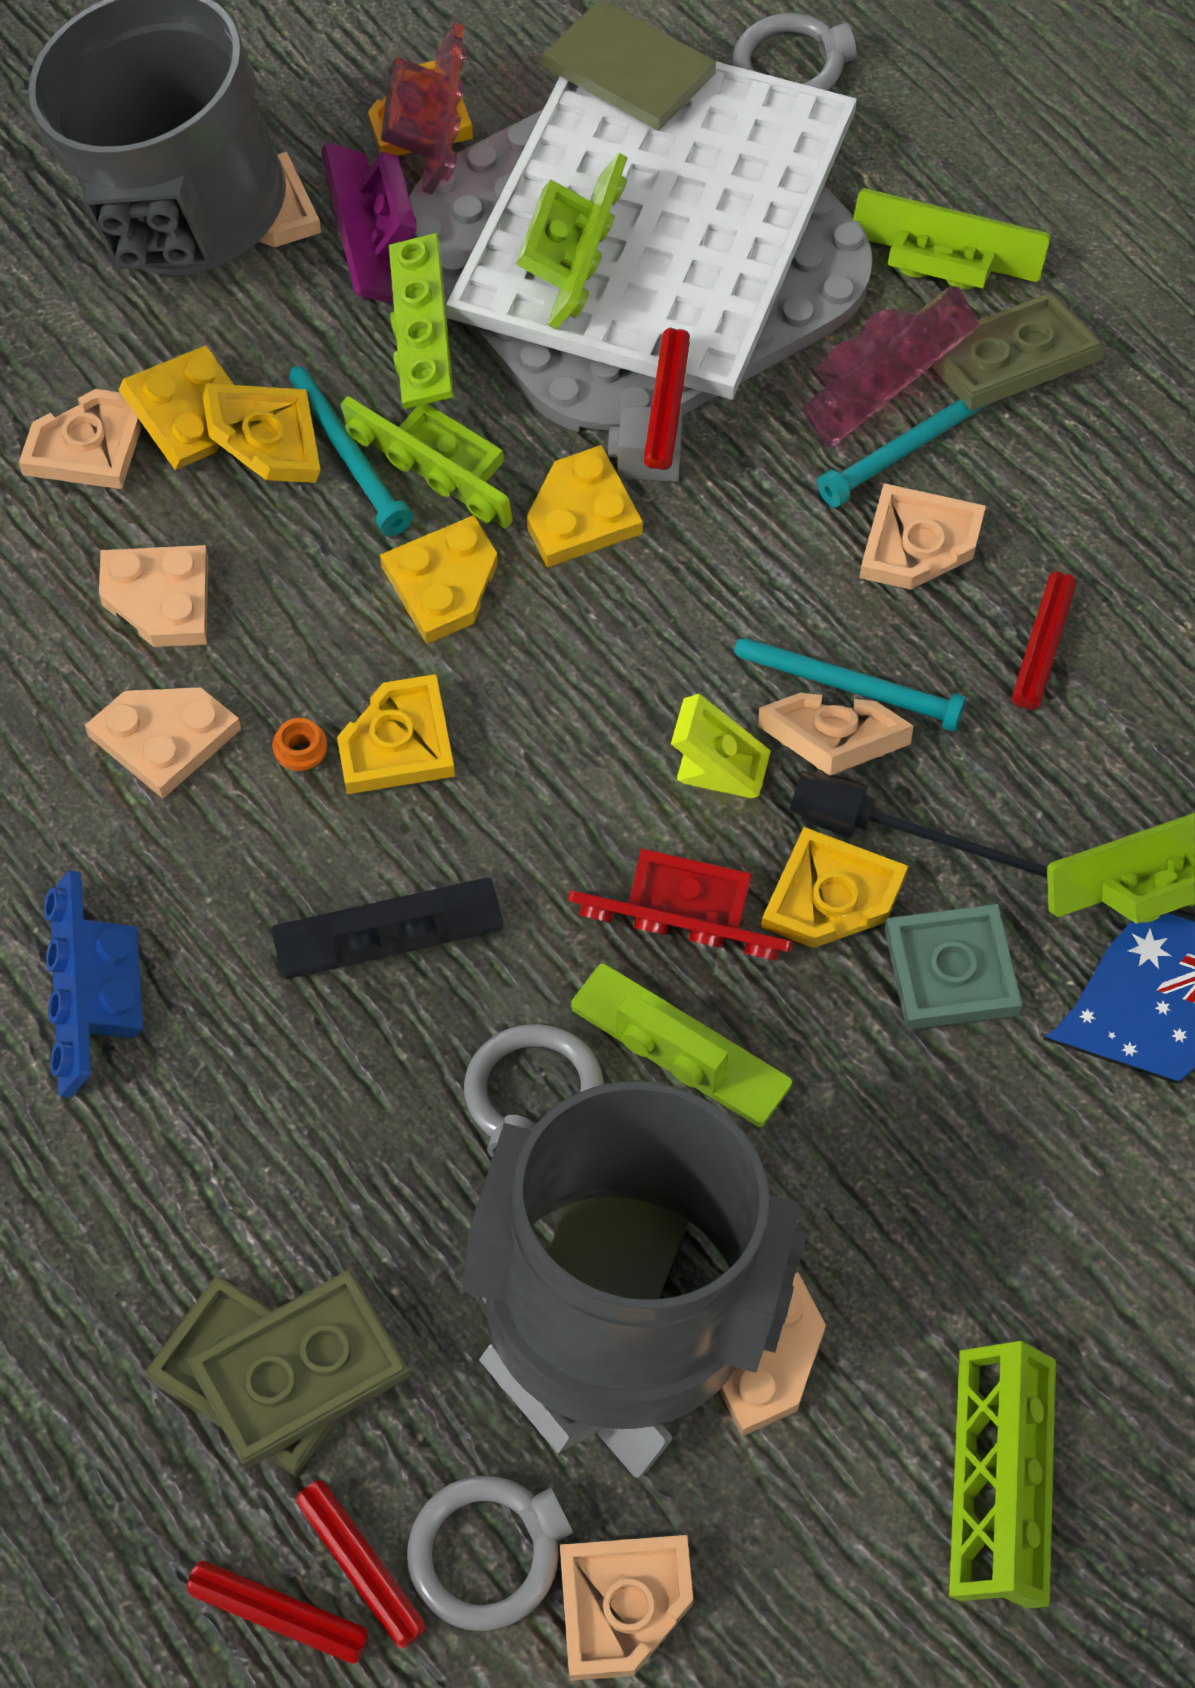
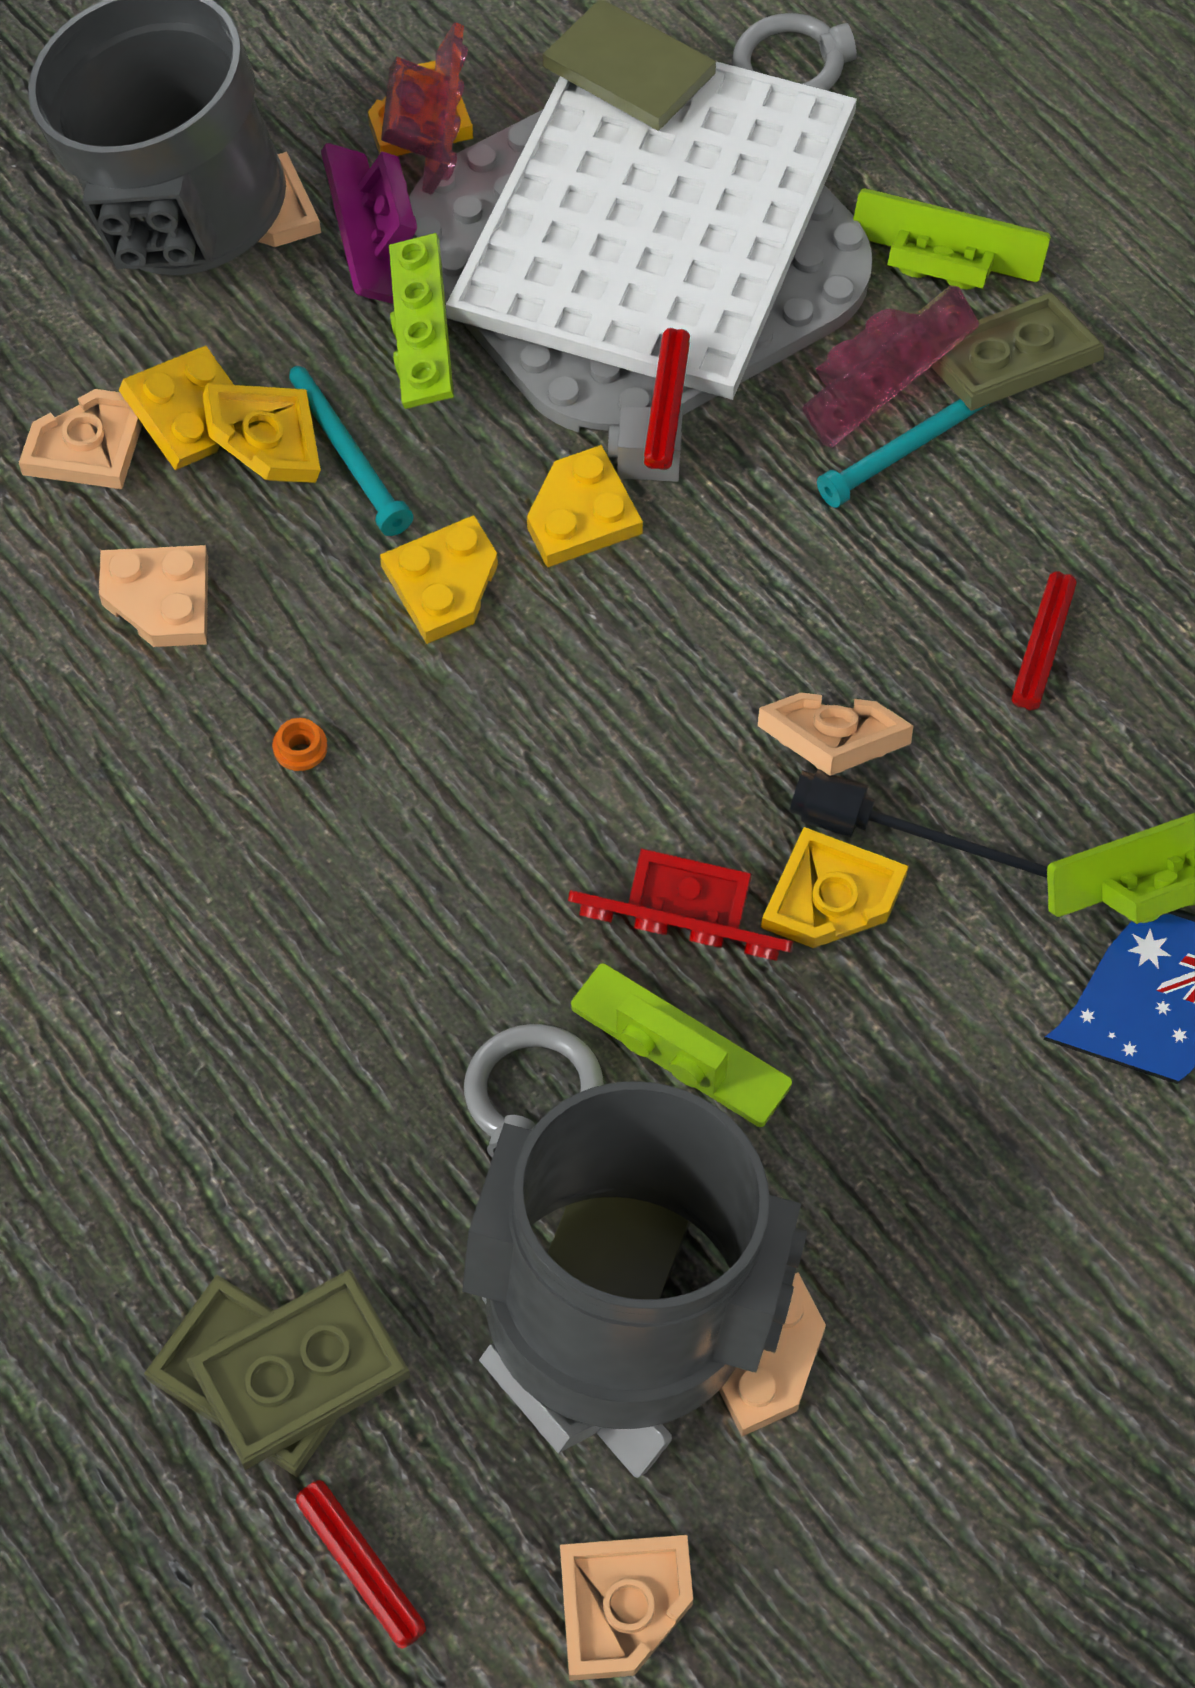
(92, 981): blue bracket -> none
(163, 733): light nougat plate -> none
(277, 1611): red axle -> none
(387, 928): black bracket -> none
(397, 738): yellow plate -> none
(440, 451): lime bracket -> none
(544, 1523): light grey piece -> none
(566, 237): lime bracket -> none
(717, 750): neon yellow slope -> none
(855, 682): teal bar -> none
(919, 537): light nougat plate -> none
(952, 967): sand green plate -> none
(1023, 1463): lime fence -> none

